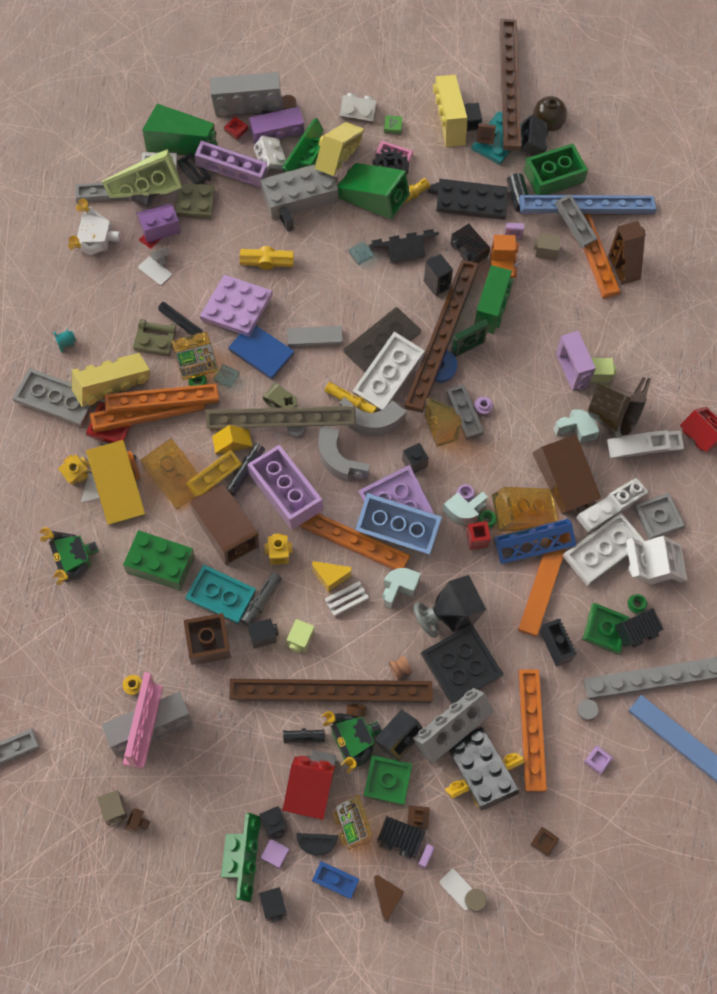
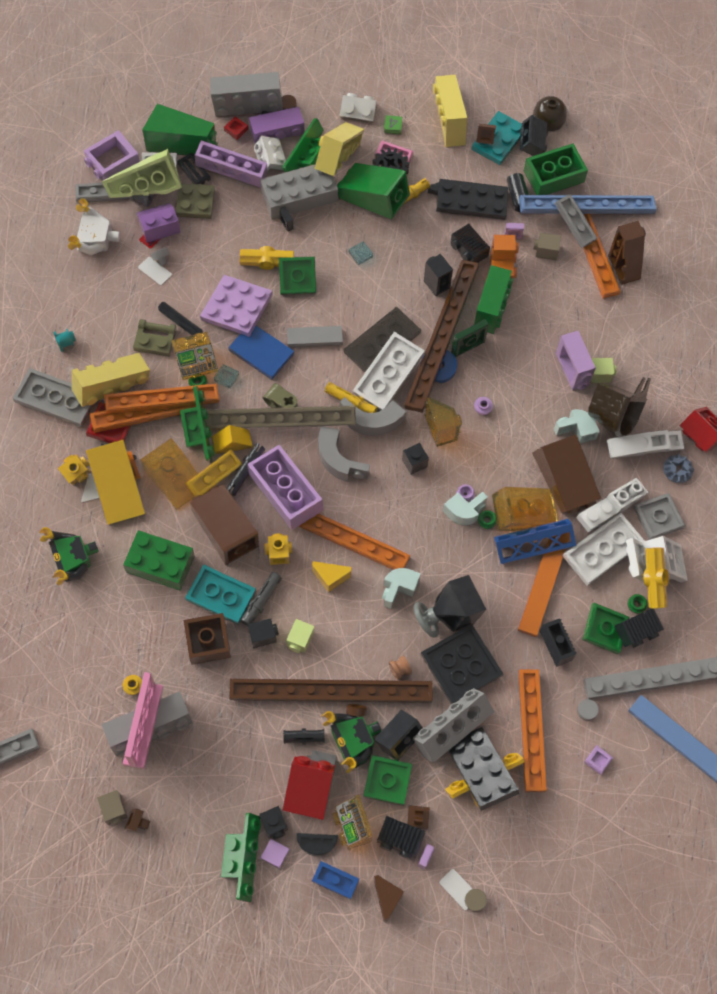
(113, 140): none -> lavender window
(195, 425): none -> green bracket
(273, 905): black brick -> none
(296, 432): light grey tile -> none
(297, 275): none -> green plate
(357, 585): white tile -> none
(399, 523): light blue brick -> none
(400, 487): lavender plate -> none
(405, 248): black bracket -> none
(463, 406): flat silver plate -> none
(473, 116): black brick -> none
(478, 535): red brick -> none
(510, 85): reddish brown plate -> none
(544, 841): reddish brown tile -> none
(656, 577): none -> yellow piece
(670, 468): none -> sand blue gear

